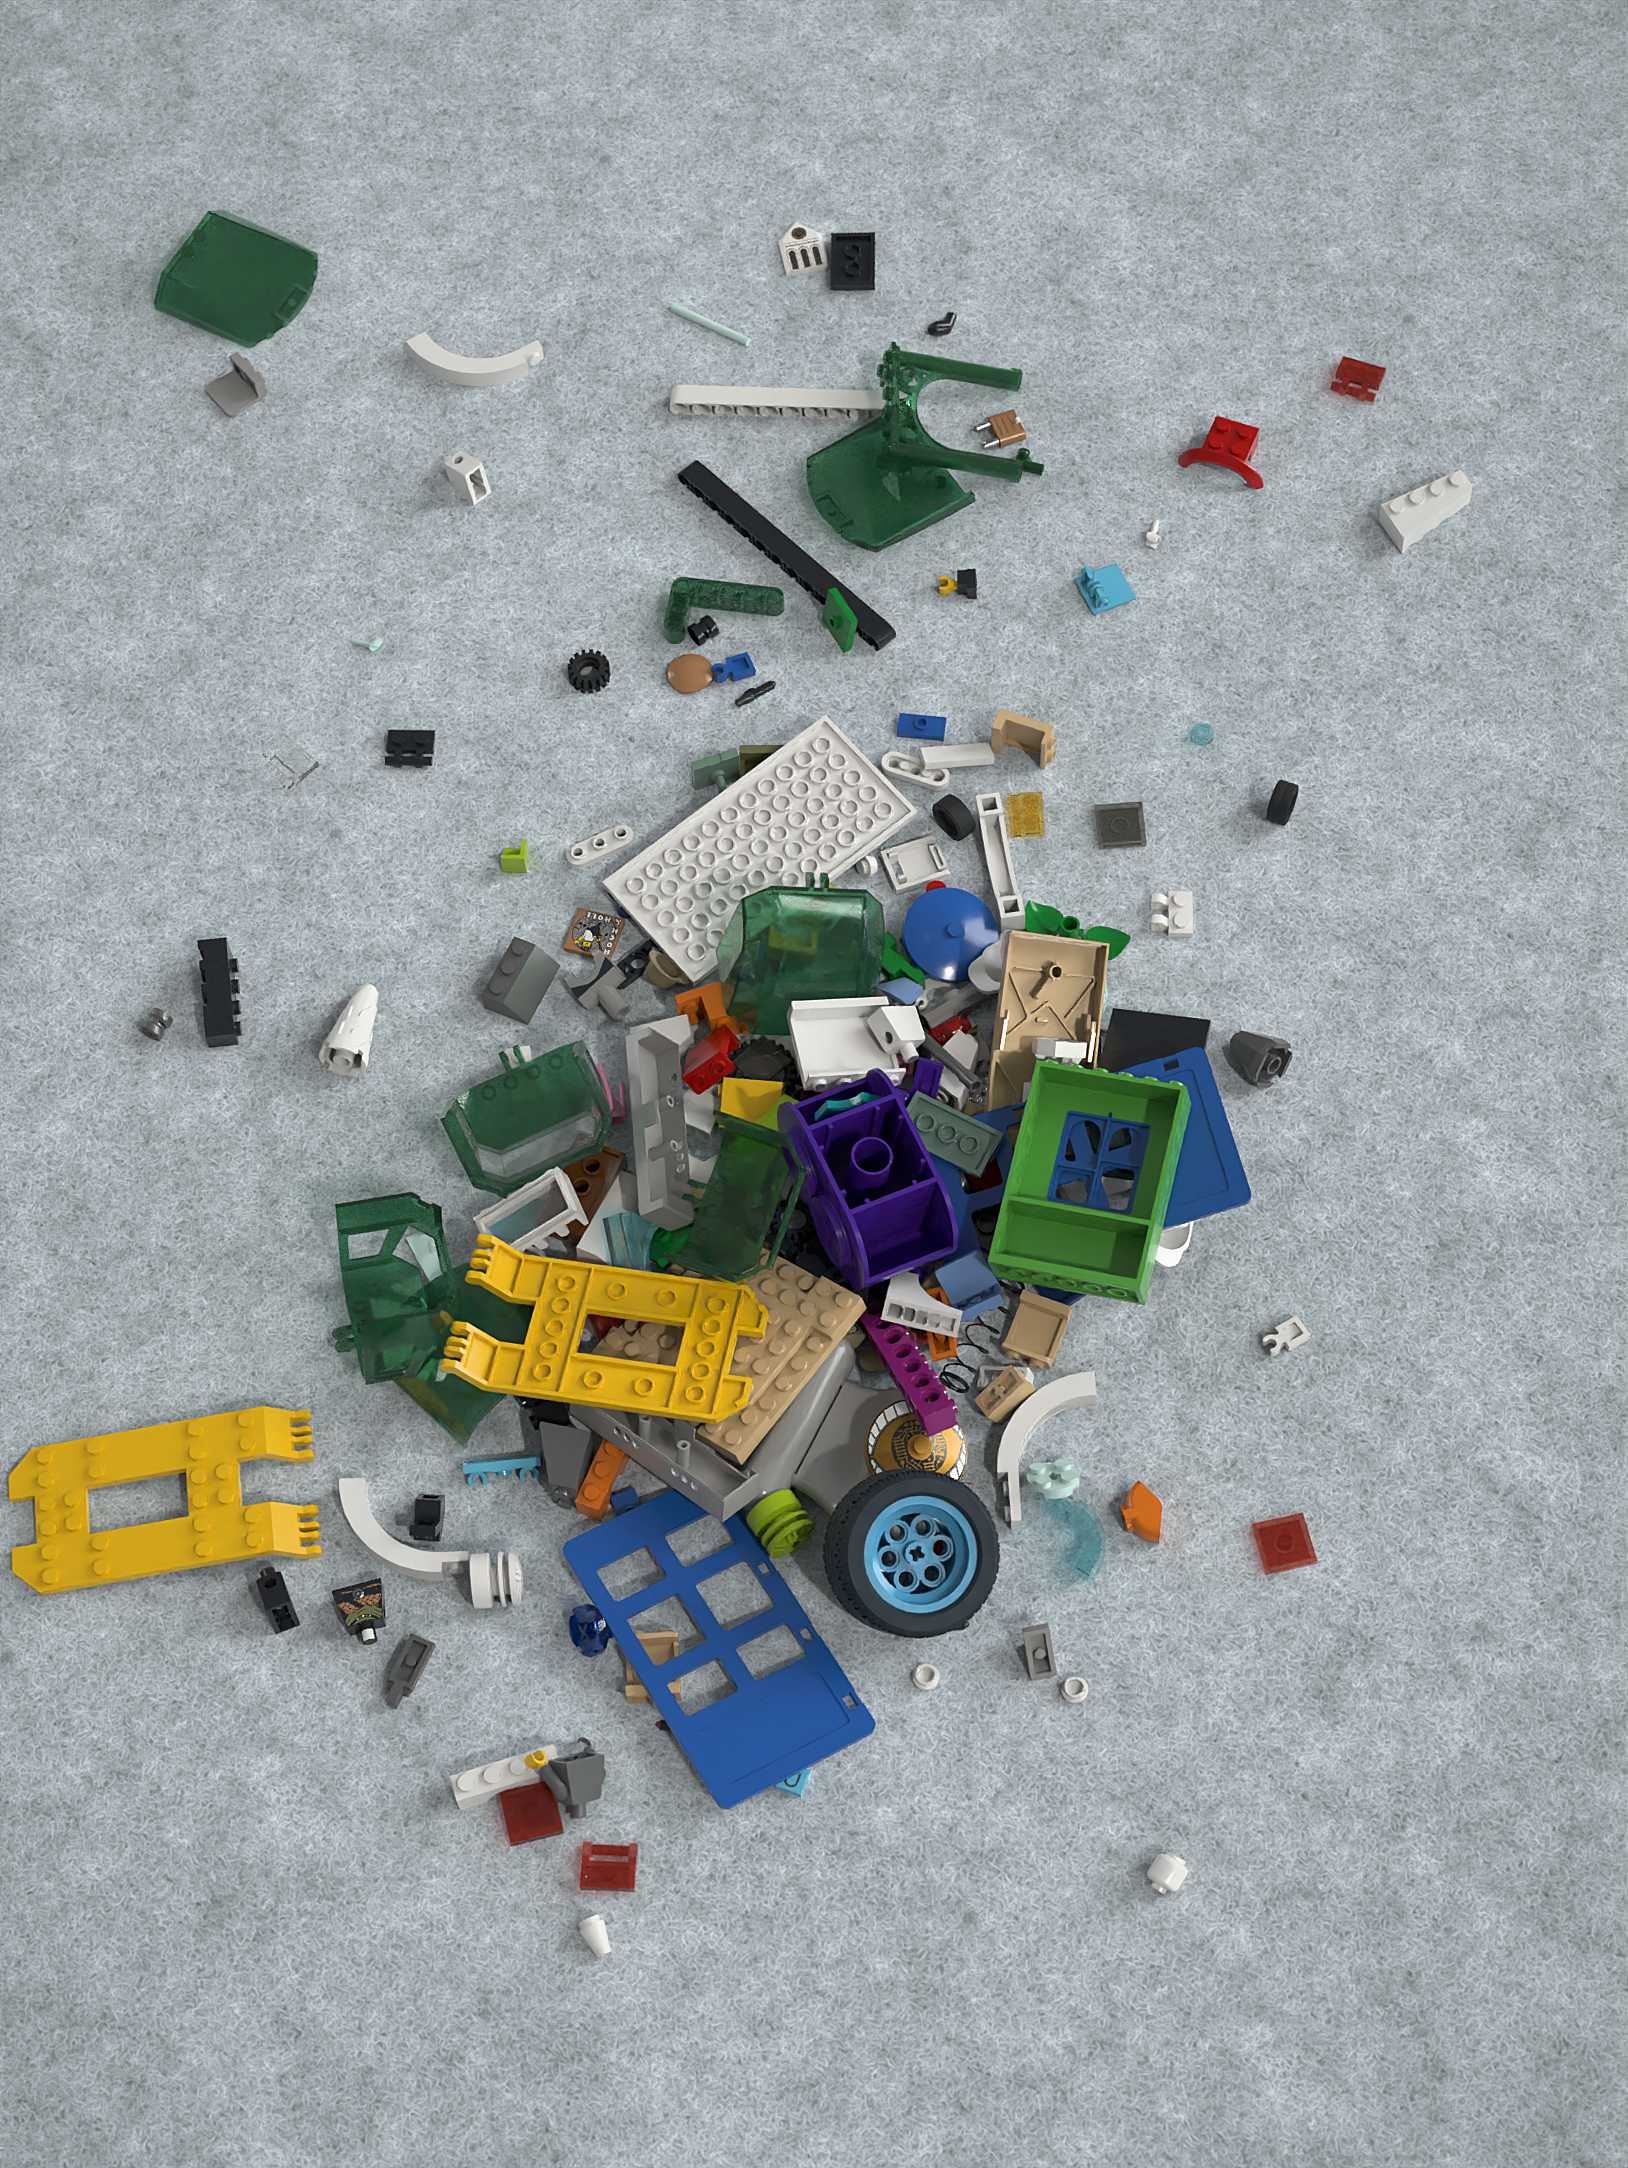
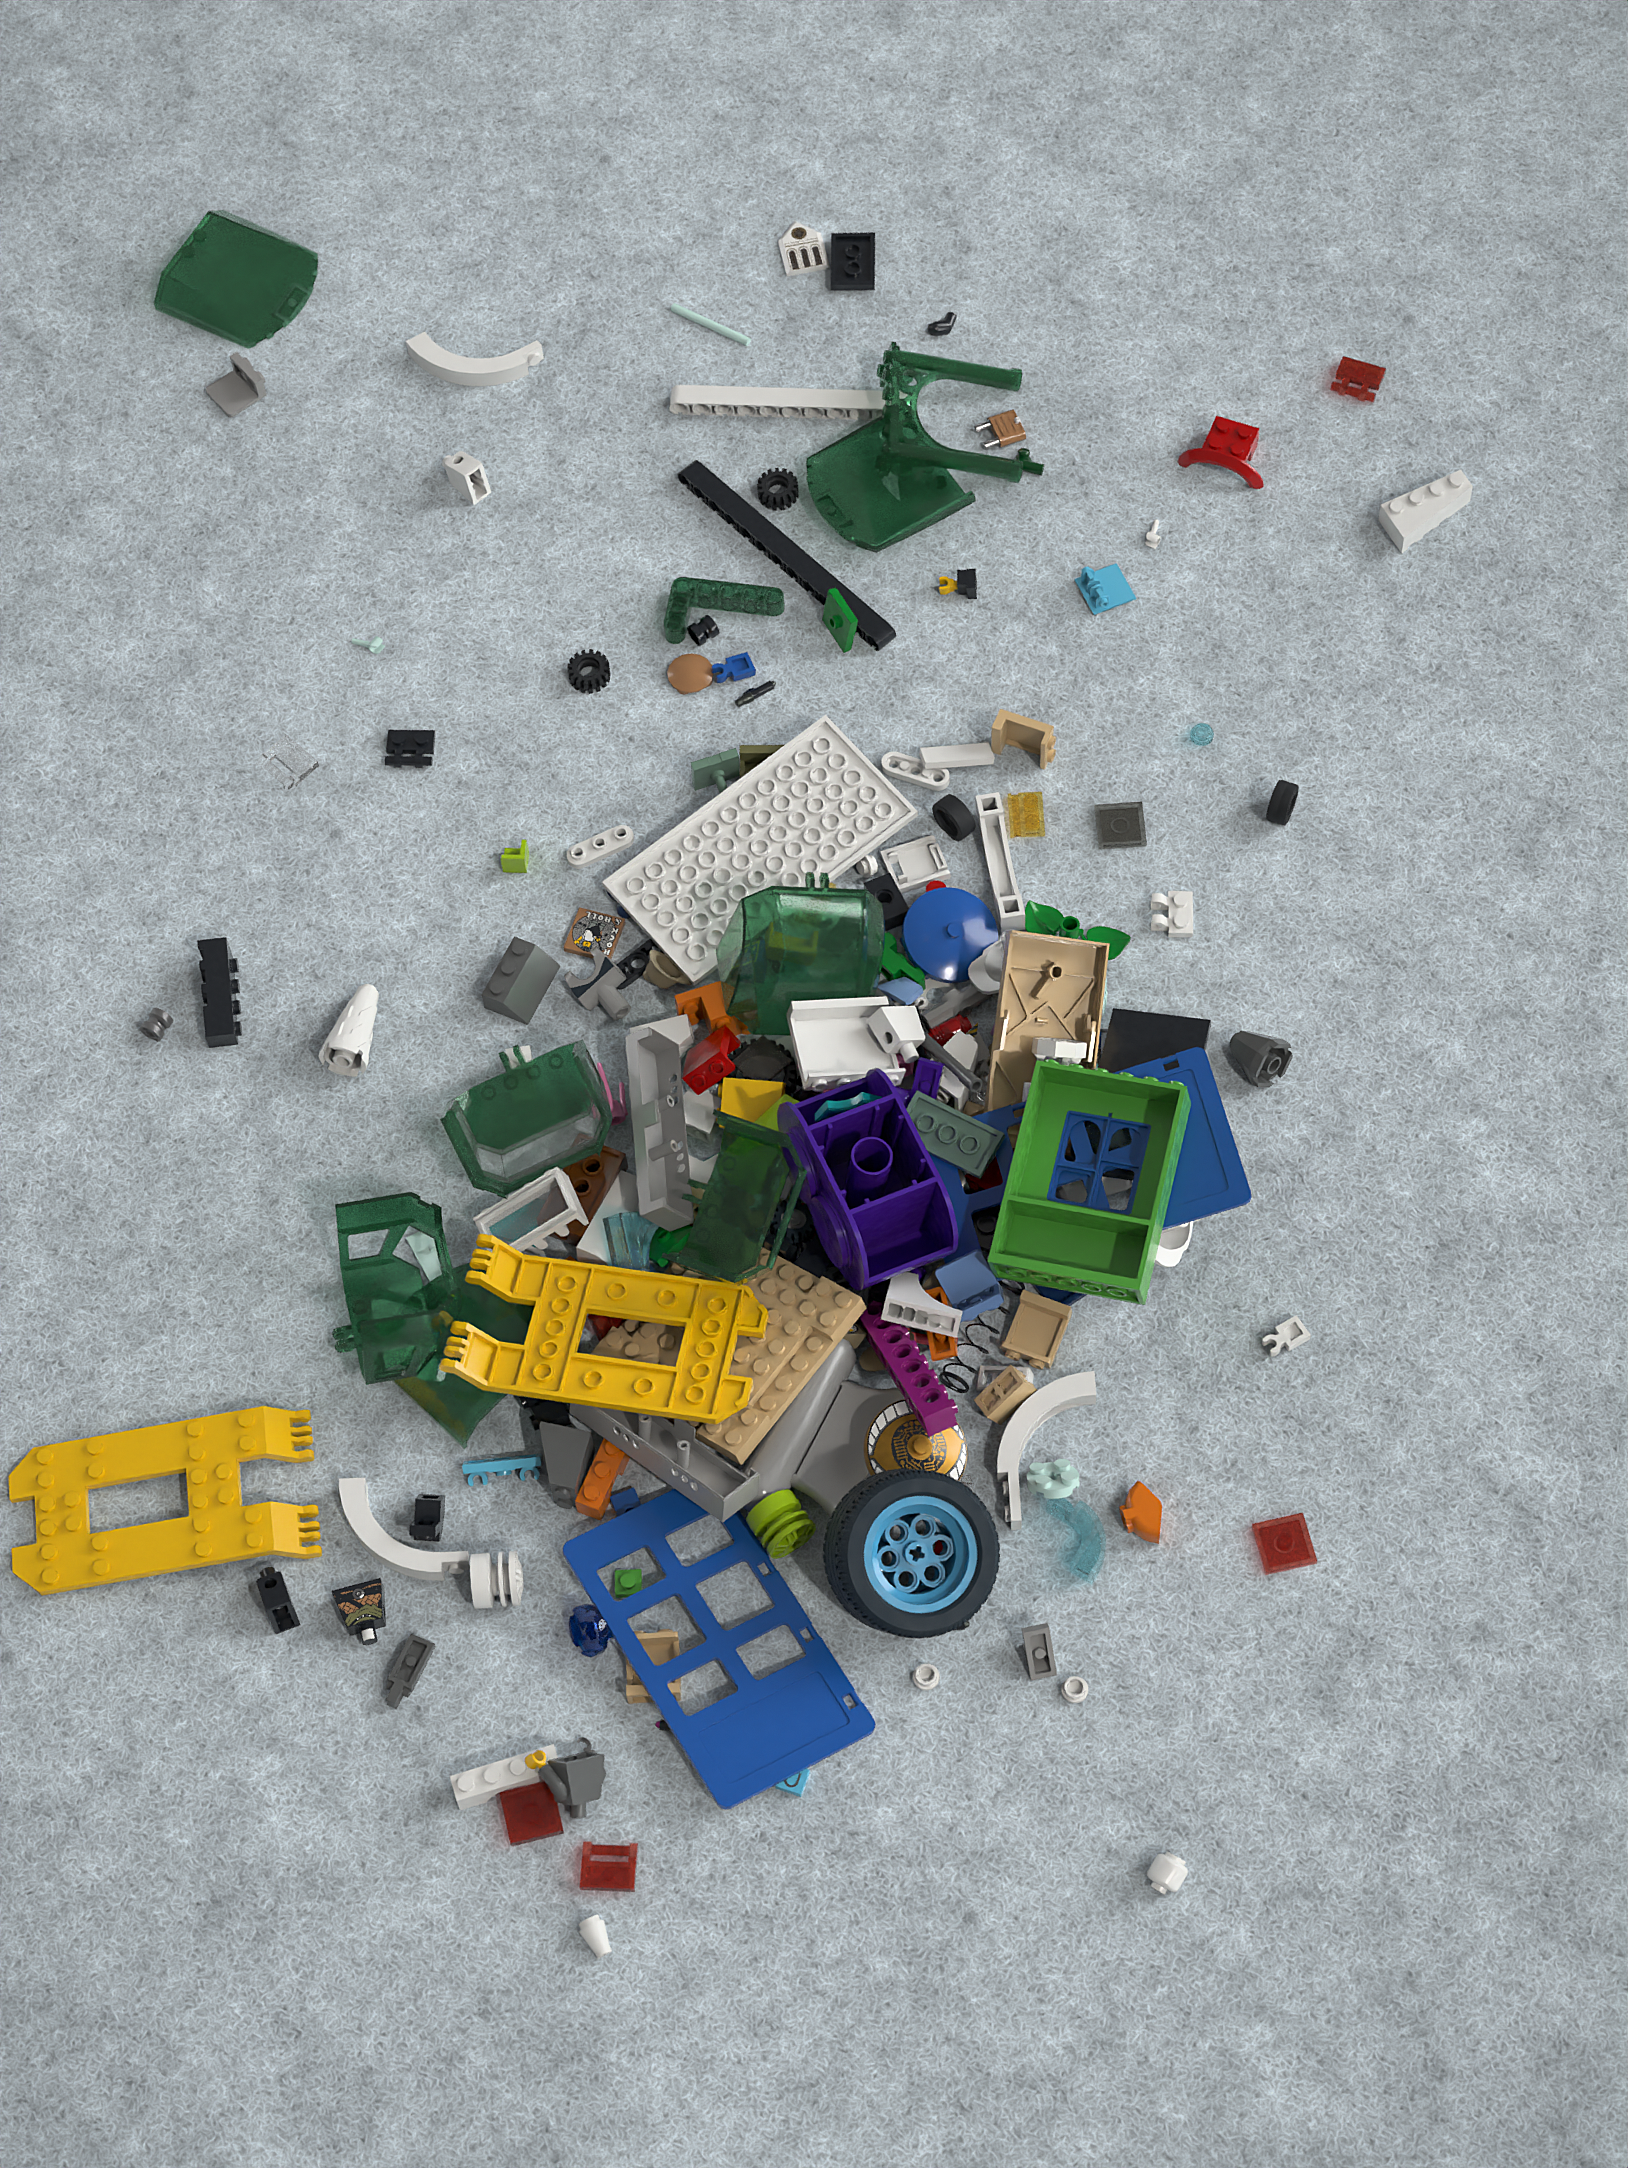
(627, 1582): none -> bright green plate
(777, 499): none -> black tyre
(886, 890): none -> black brick
(921, 727): blue plate -> none

